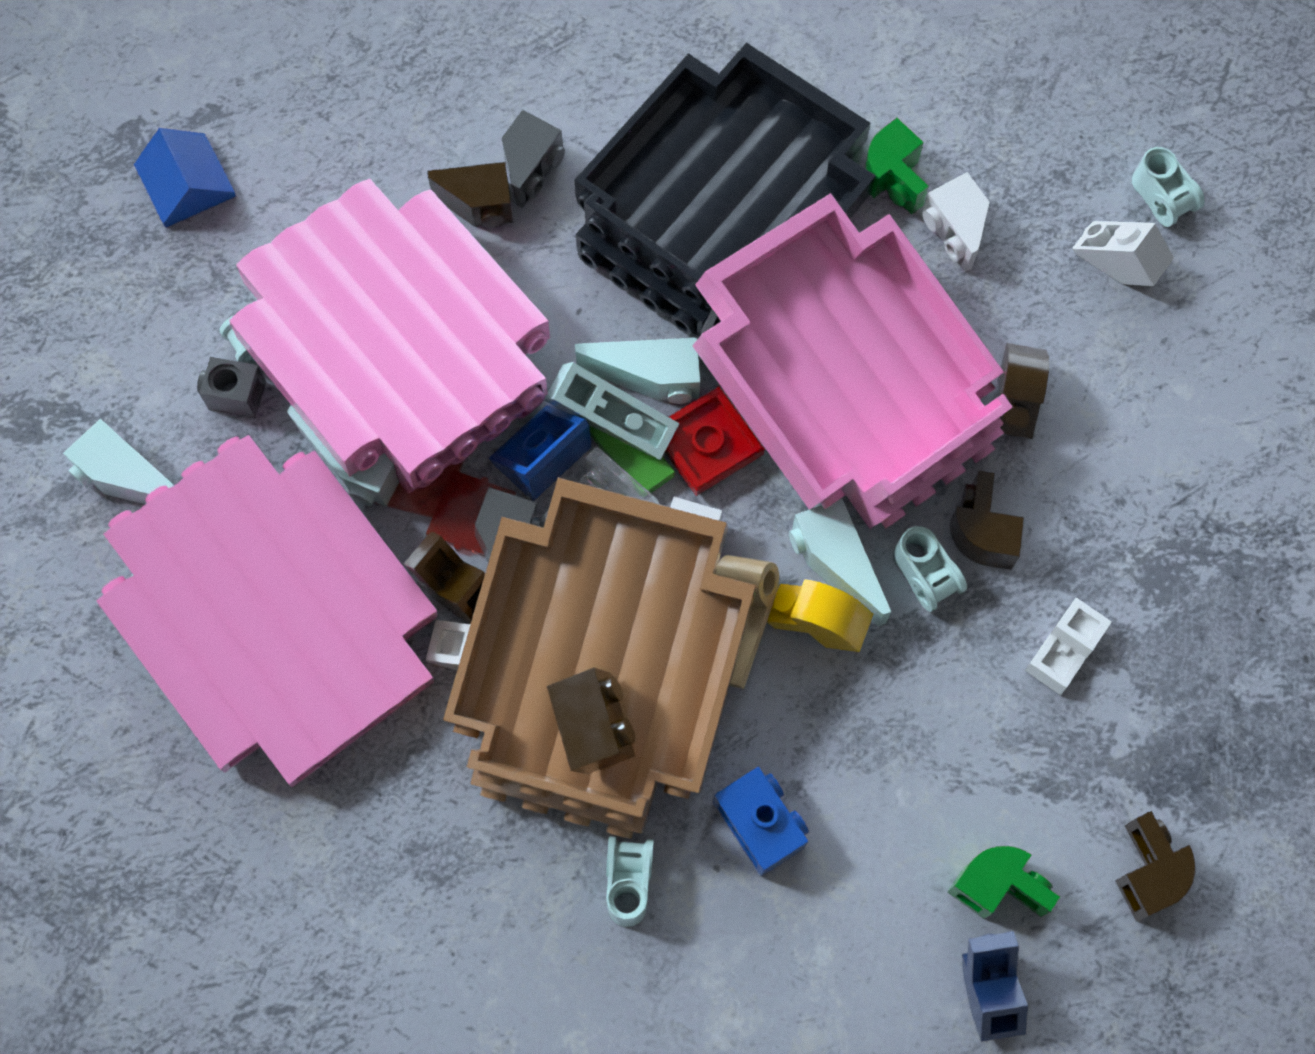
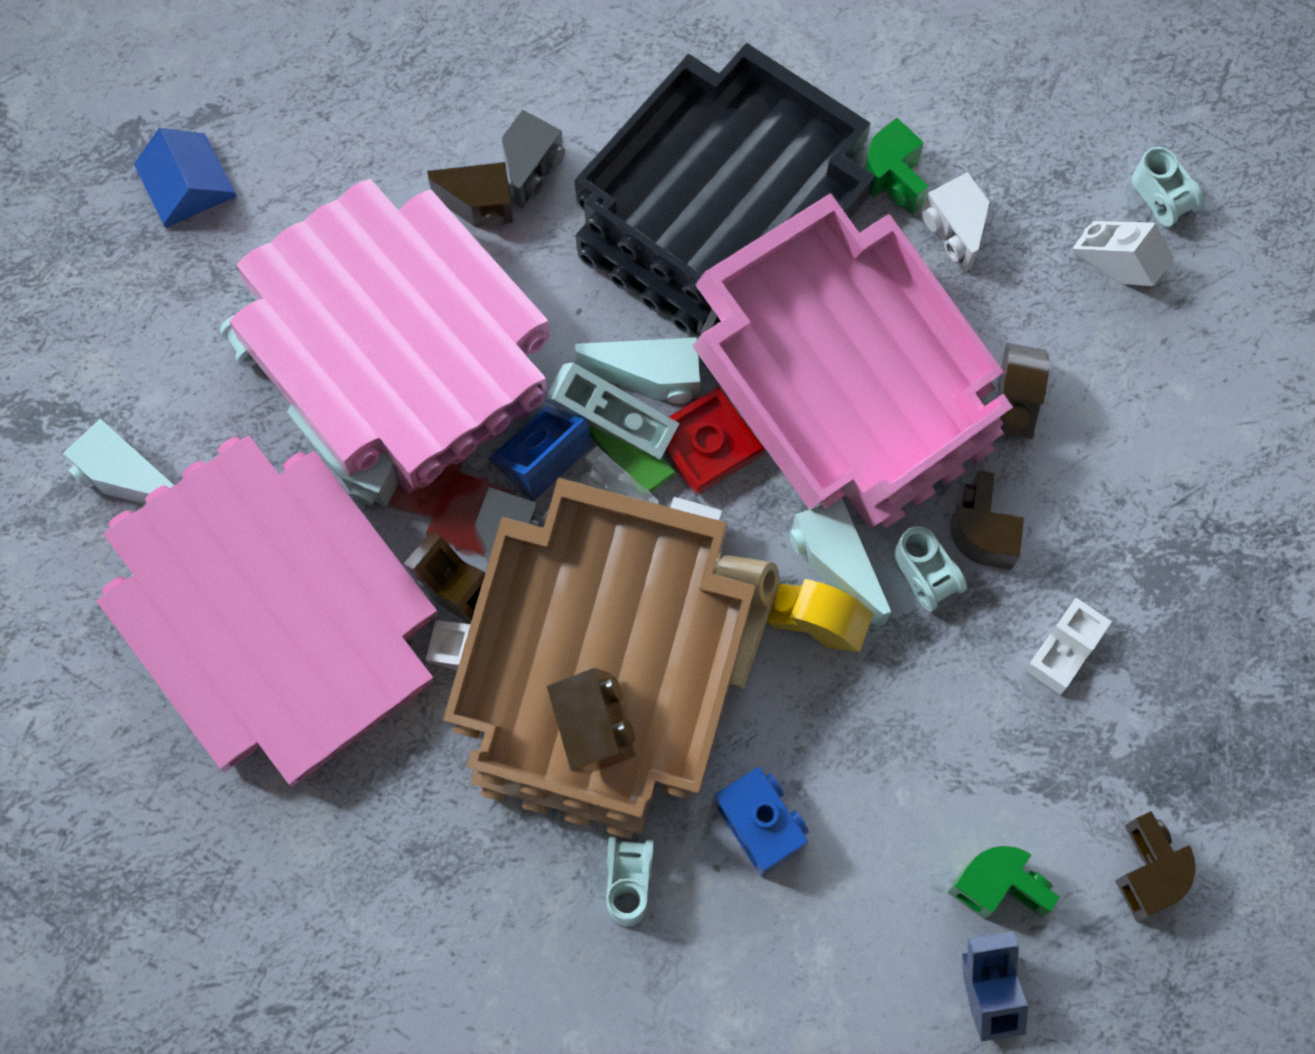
(243, 398): dark grey brick -> none

